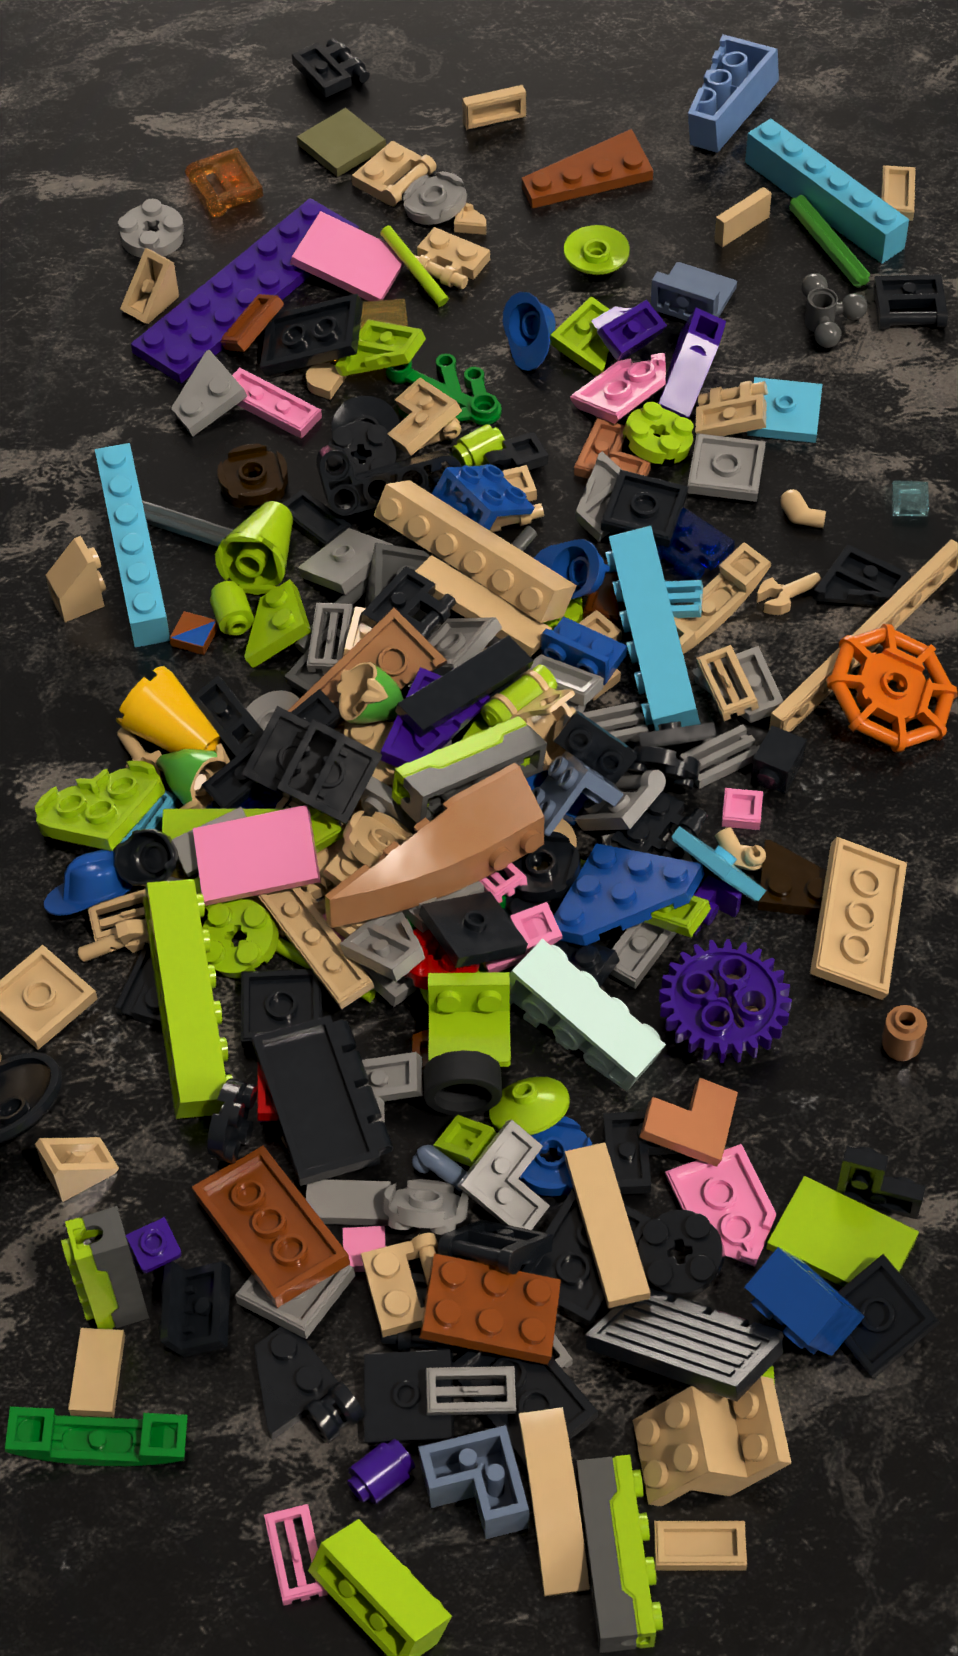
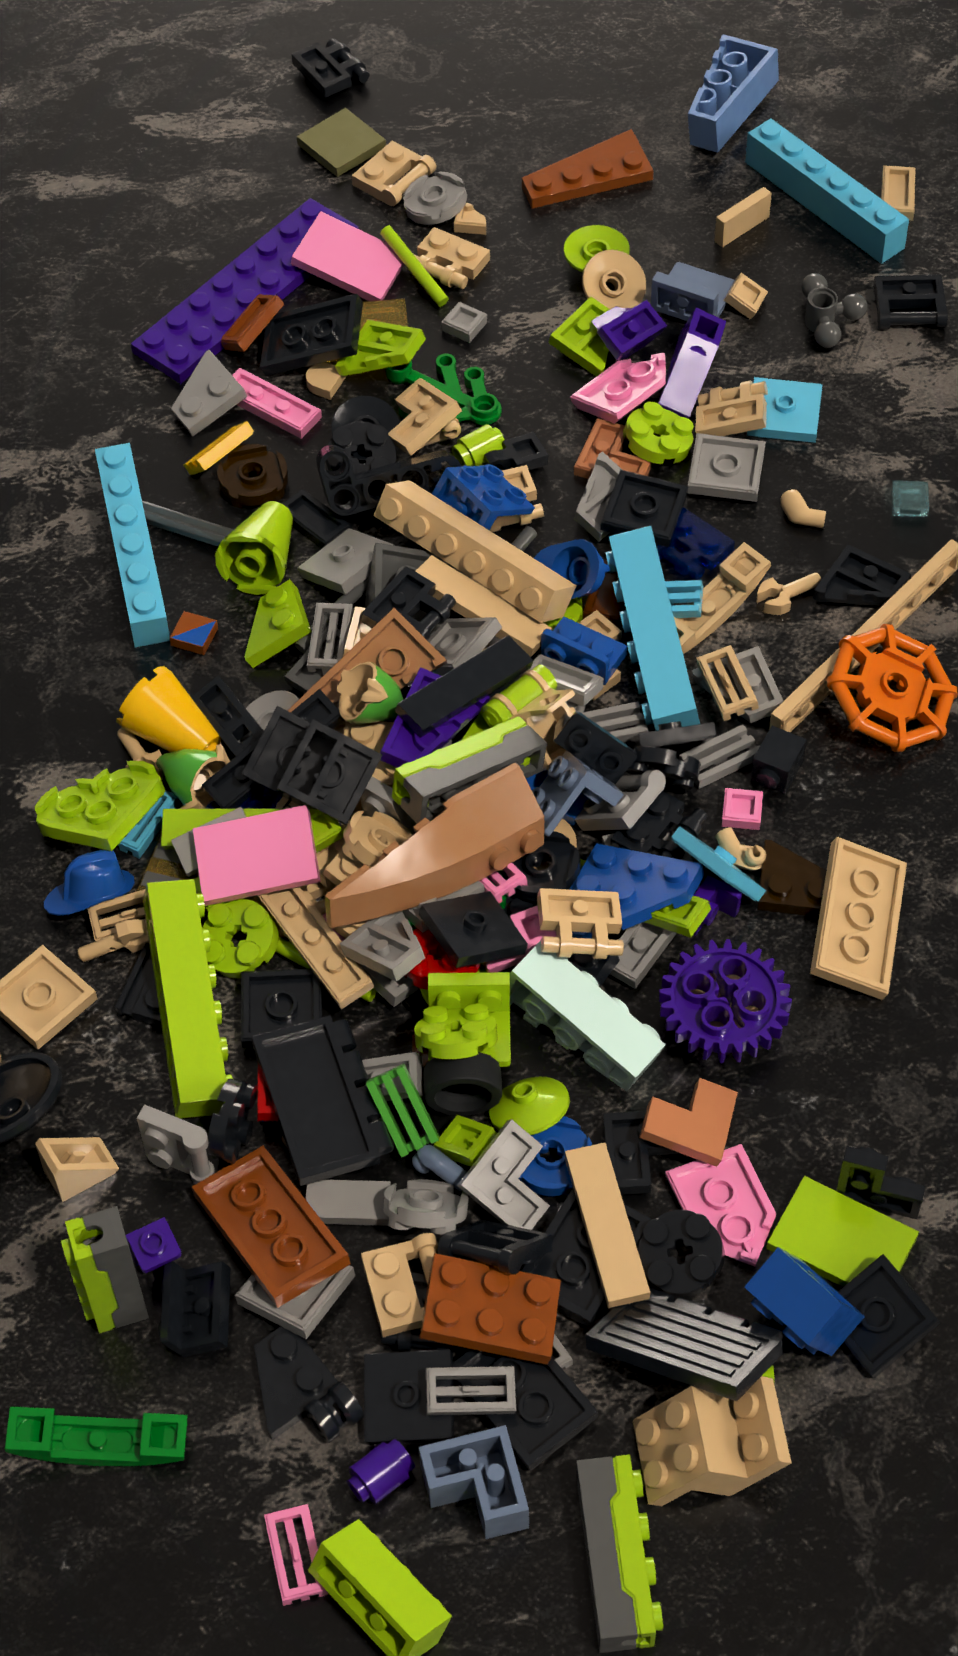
(75, 581): tan slope -> none
(97, 1372): tan tile -> none
(146, 857): black hair -> none
(148, 216): light grey plate -> none
(151, 288): tan slope -> none
(175, 1143): none -> light grey plate
(218, 448): none -> yellow tile
(231, 608): lime brick -> none
(233, 175): clear orange plate -> none
(360, 1240): bright pink tile -> none
(417, 1141): none -> bright green tile
(455, 1031): none -> lime plate
(464, 322): none -> light grey tile
(494, 107): tan tile -> none
(528, 329): blue piece -> none
(554, 1502): tan slope -> none
(580, 912): none -> tan plate
(619, 270): none -> tan dish
(700, 1545): tan tile -> none
(745, 295): none -> tan tile
(829, 241): bright green axle -> none
(904, 1032): medium nougat brick -> none

